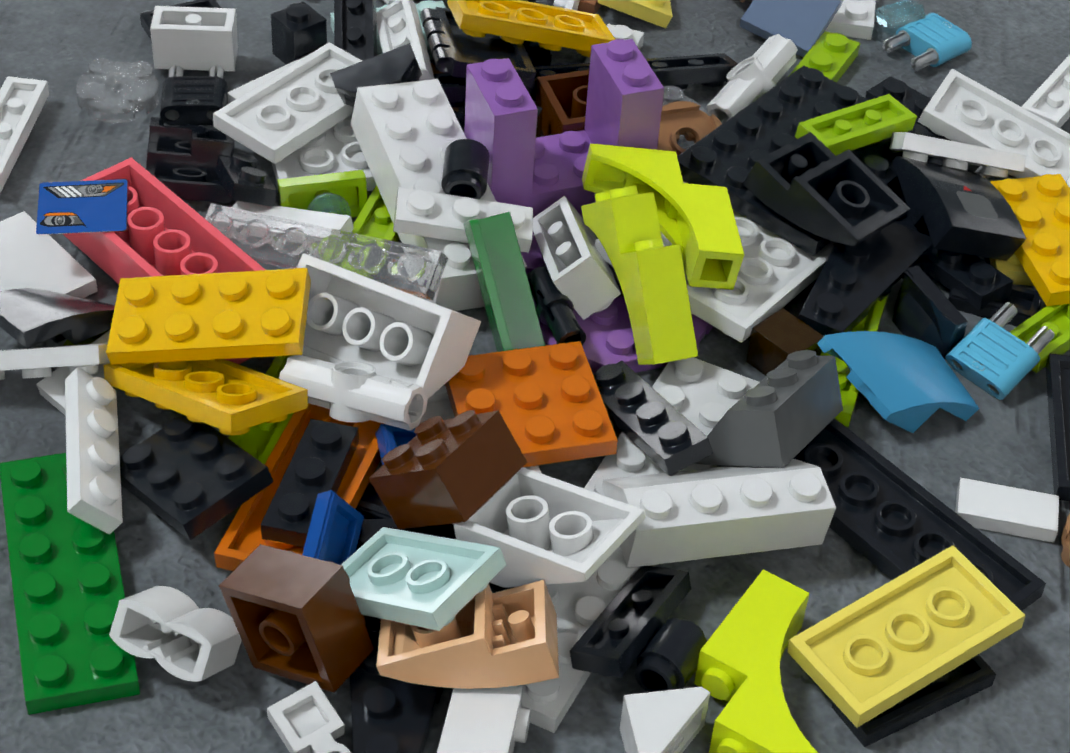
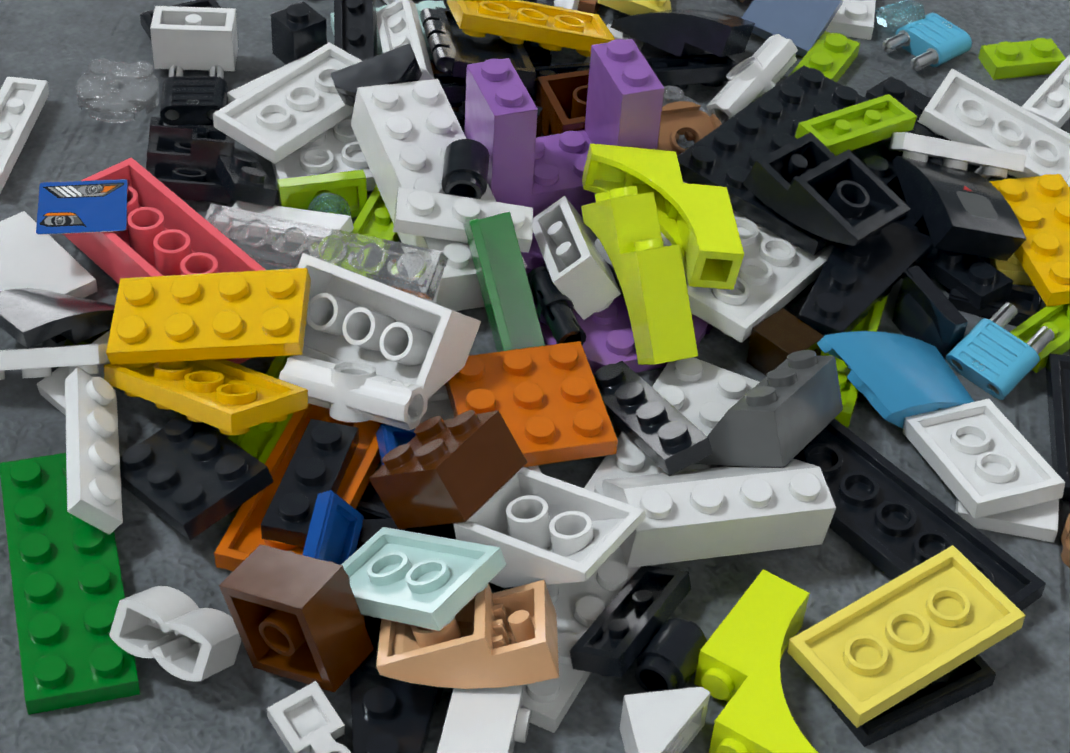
(689, 31): none -> black slope
(983, 458): none -> white plate
(1021, 58): none -> lime plate

